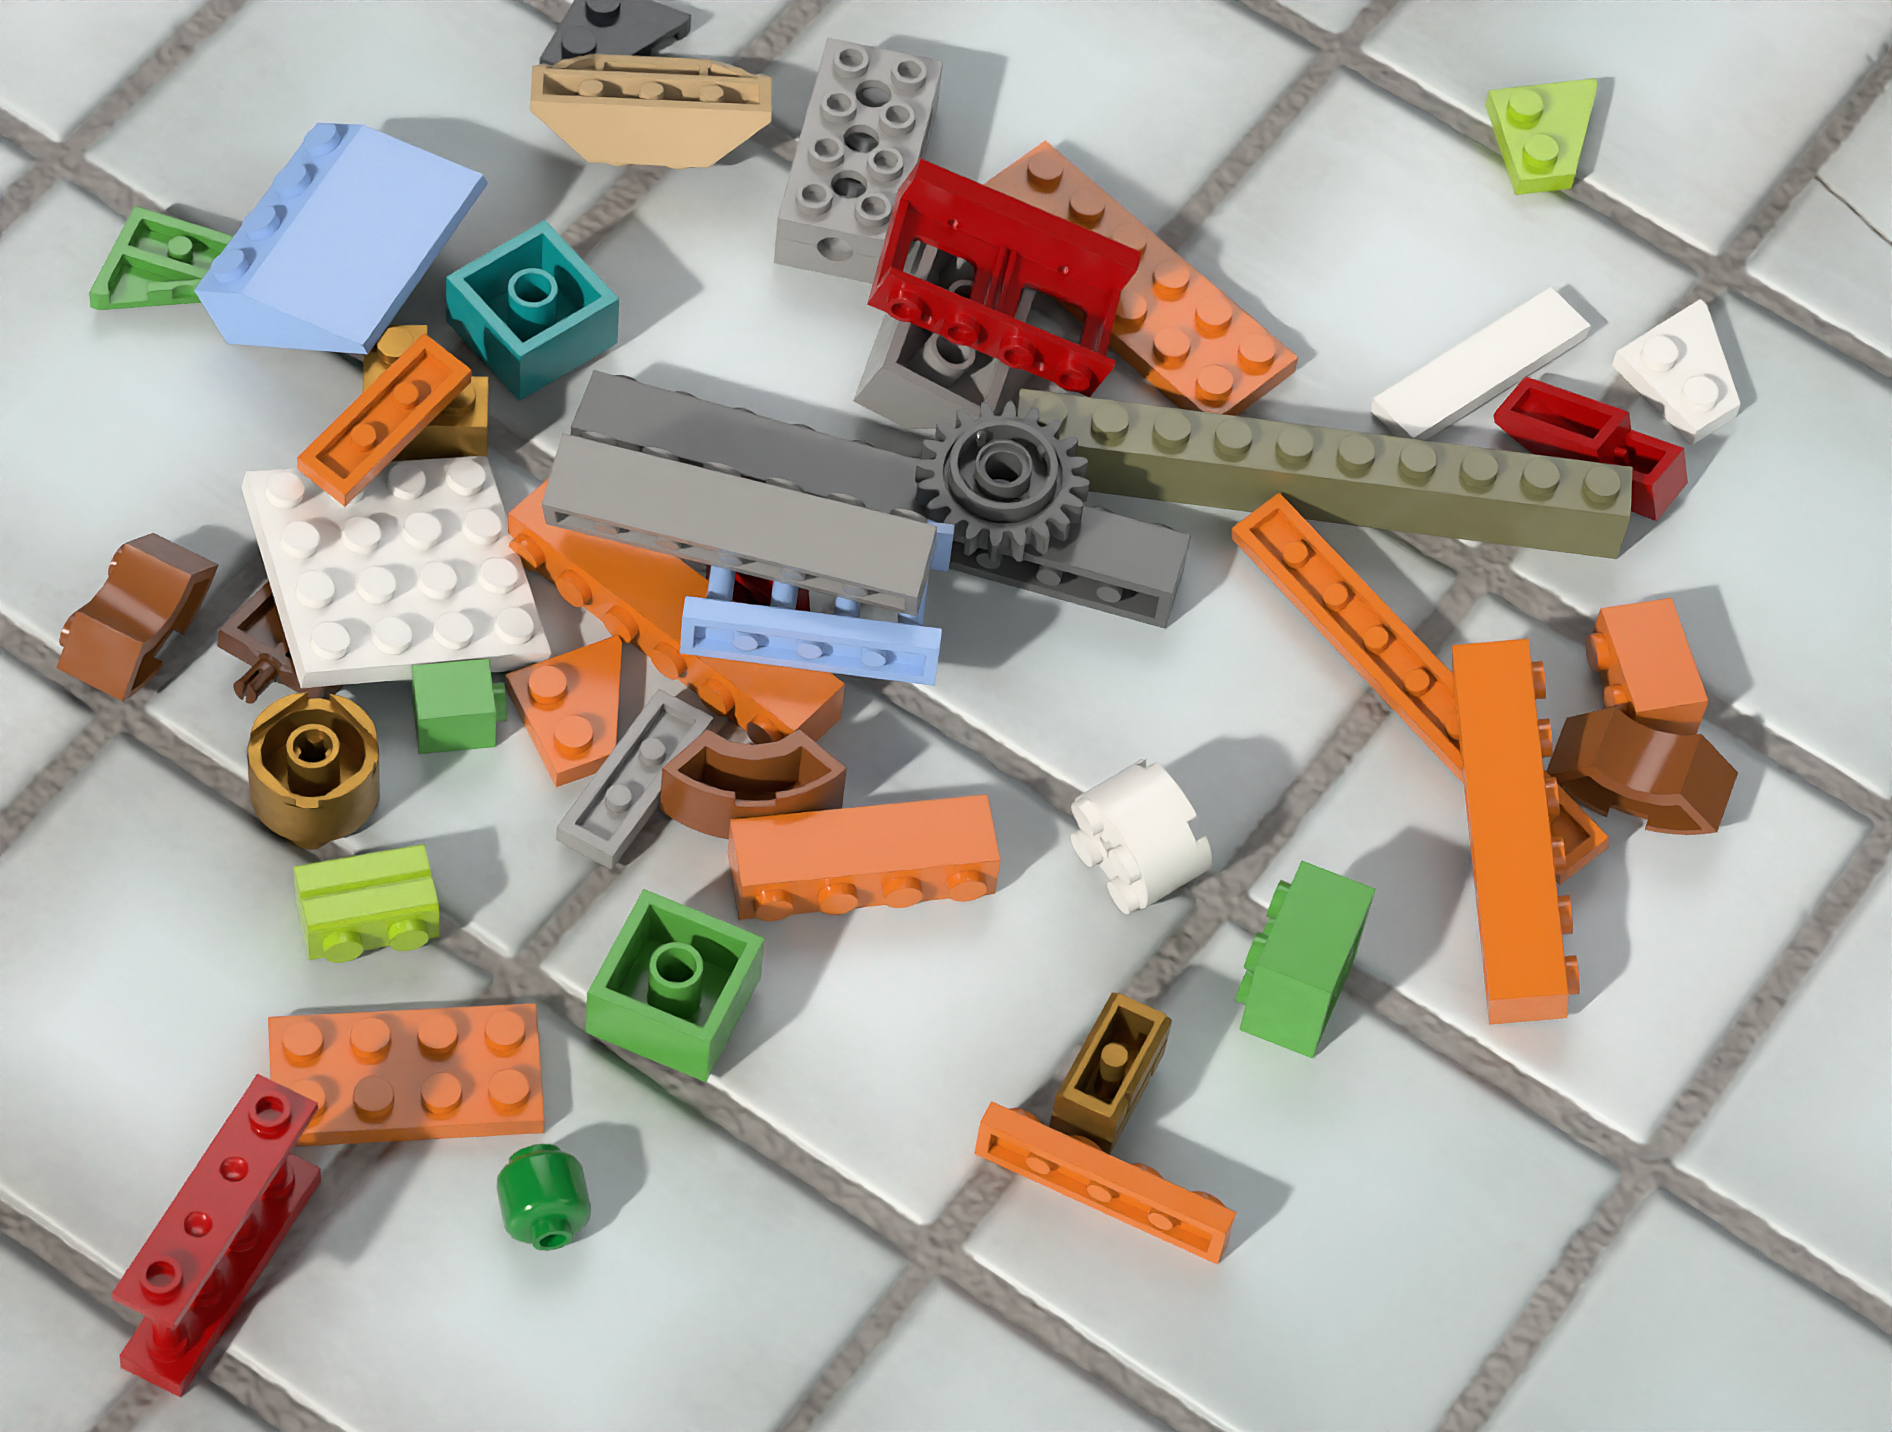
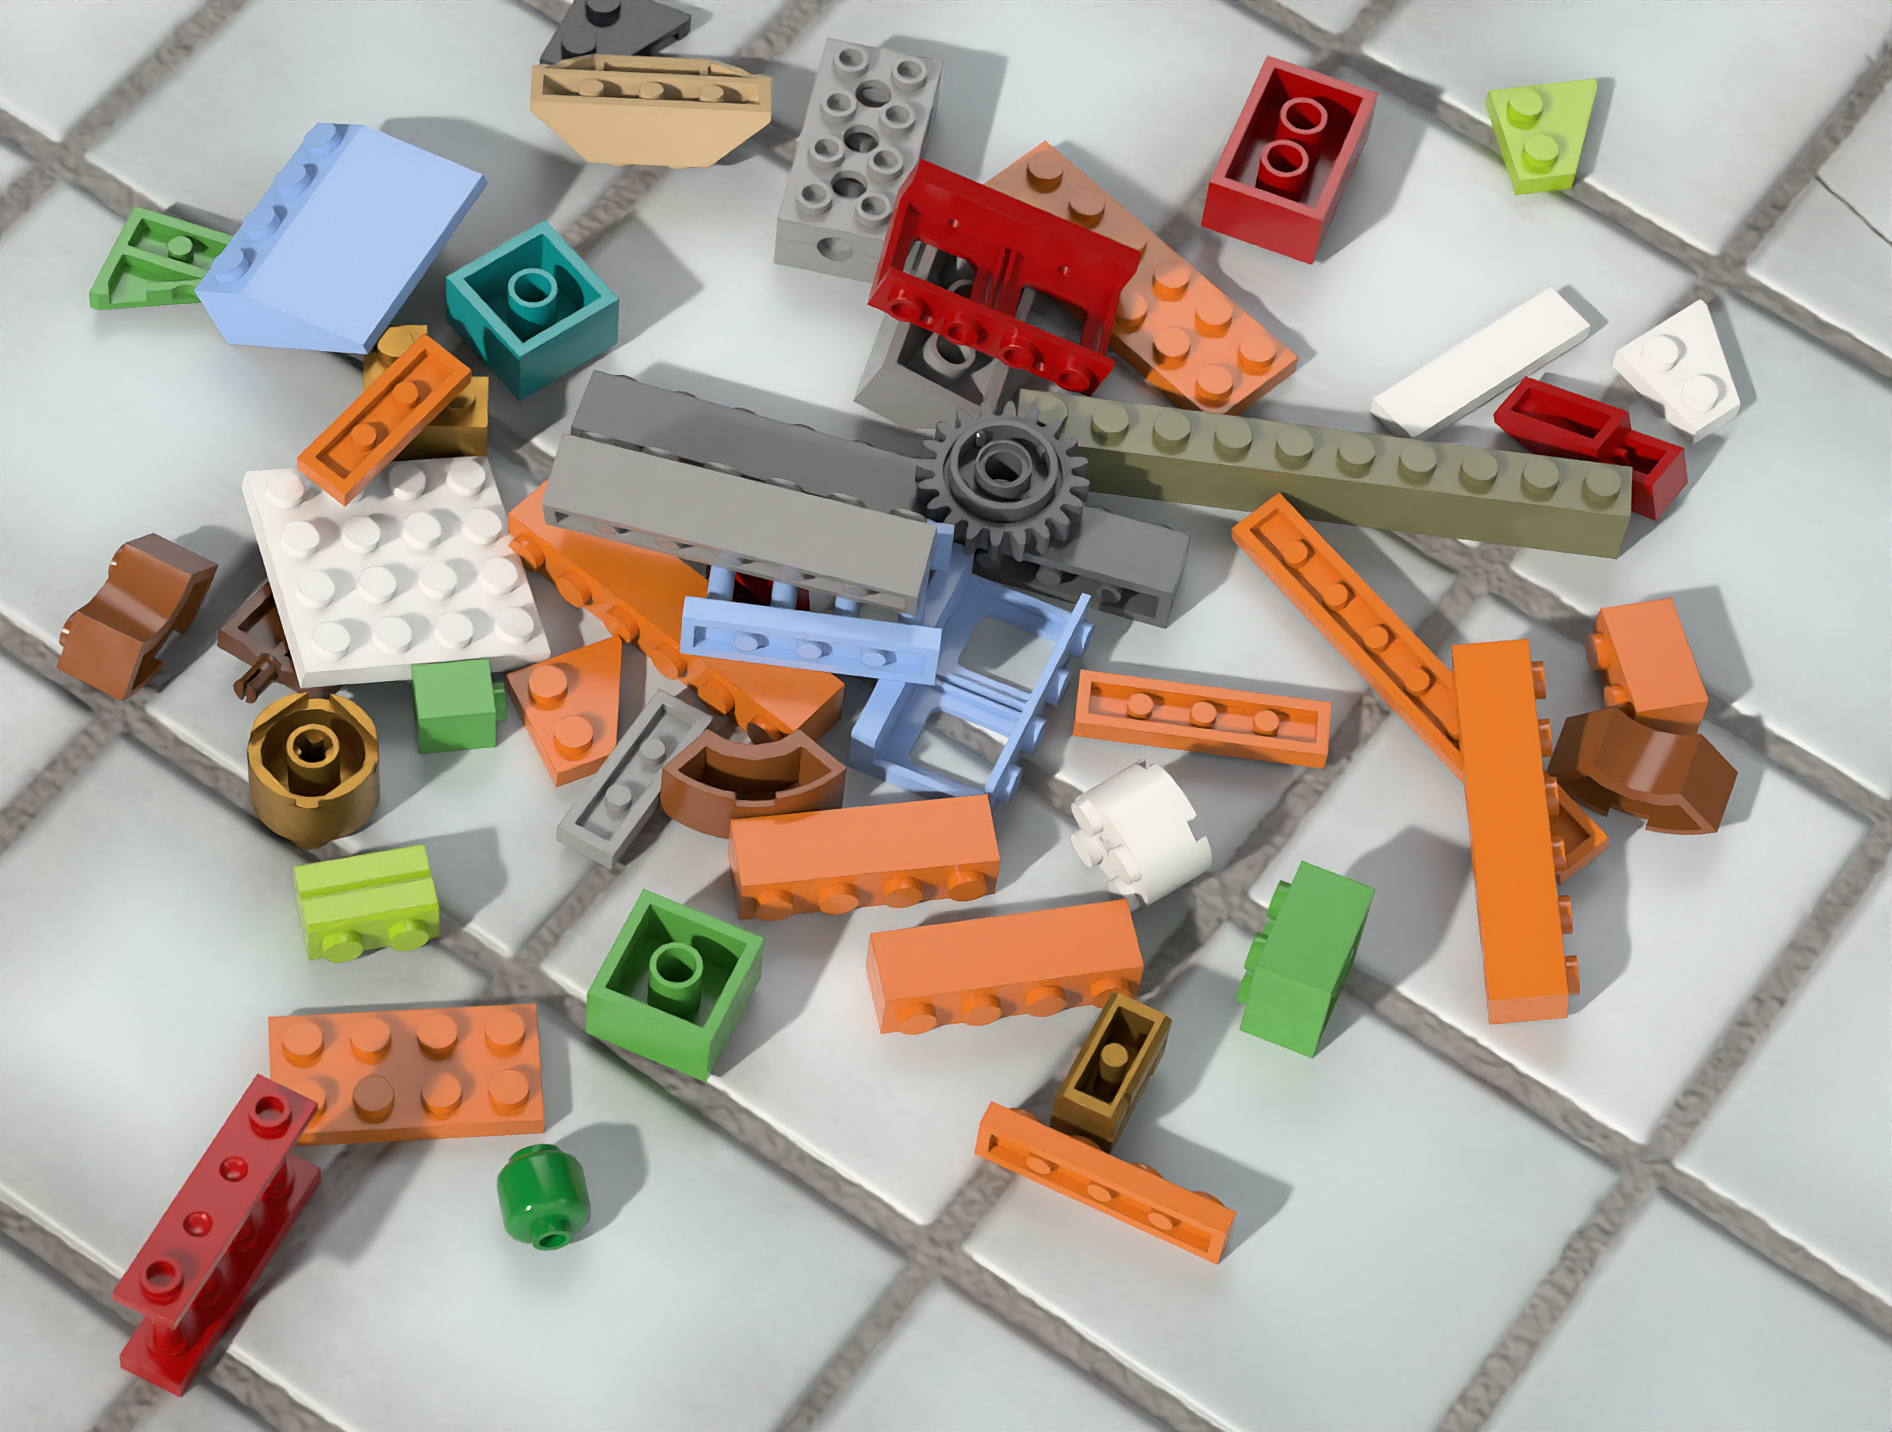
(901, 709): none -> light blue window
(1003, 966): none -> orange brick
(1202, 719): none -> orange plate
(1289, 159): none -> red brick

